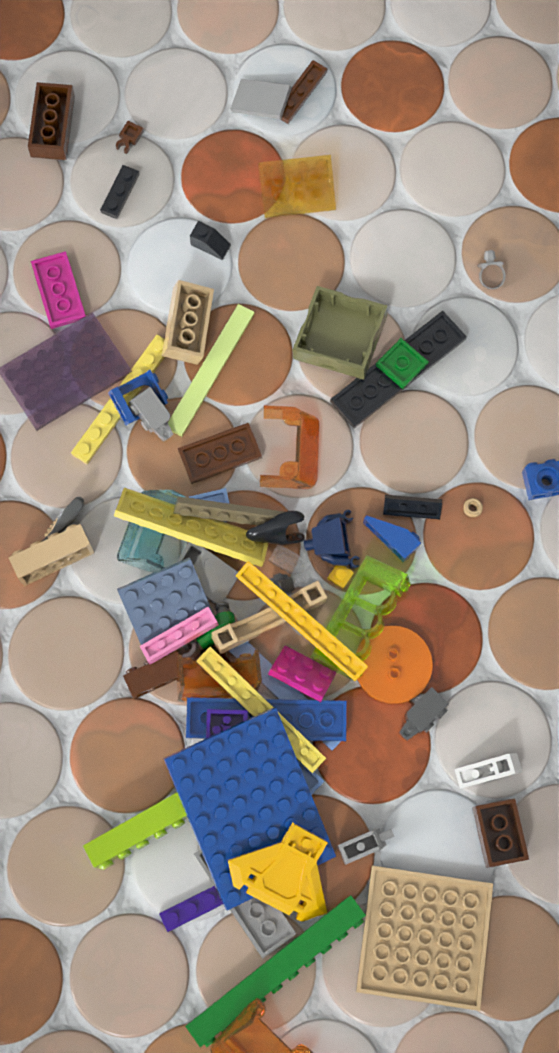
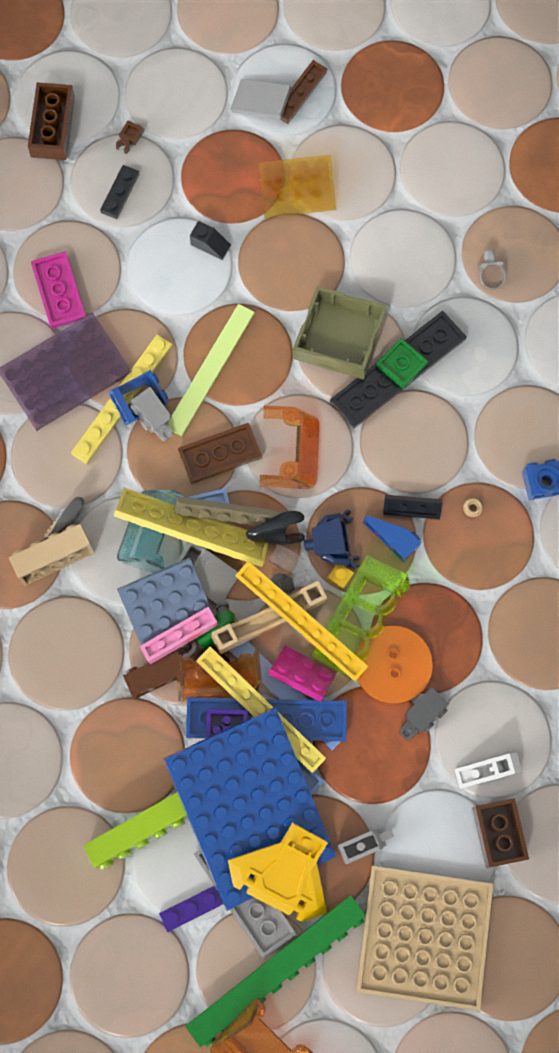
(188, 322): tan brick -> none

